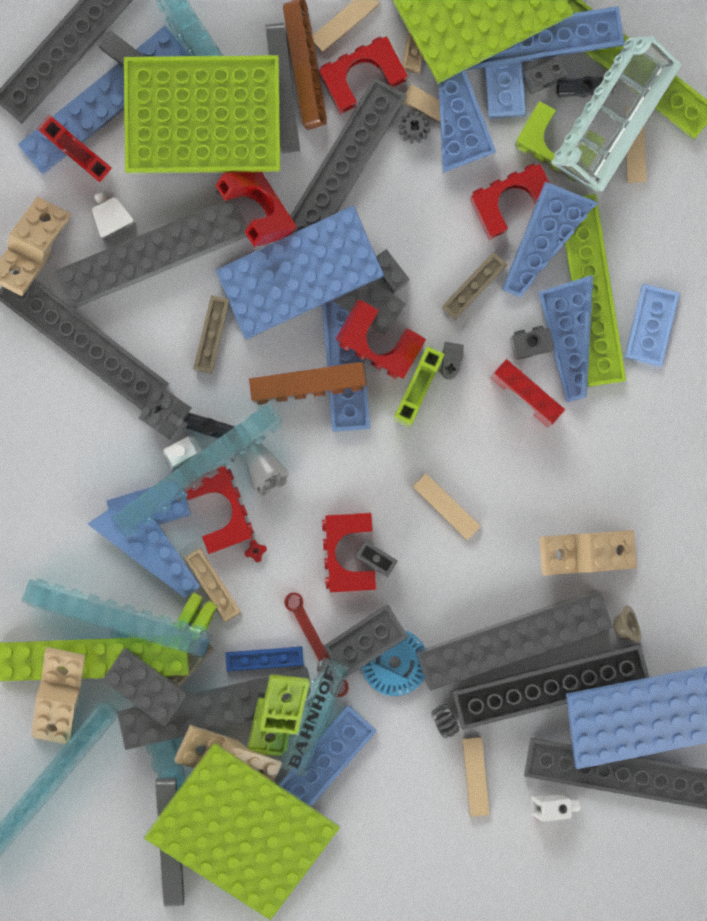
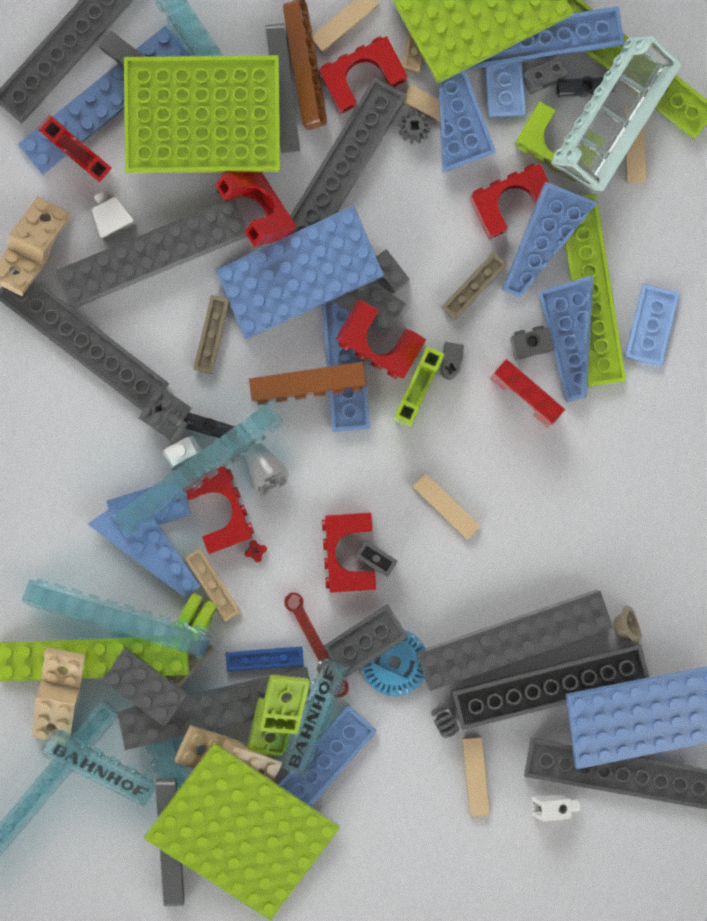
(99, 767): none -> clear light blue brick
(588, 552): tan bracket -> none

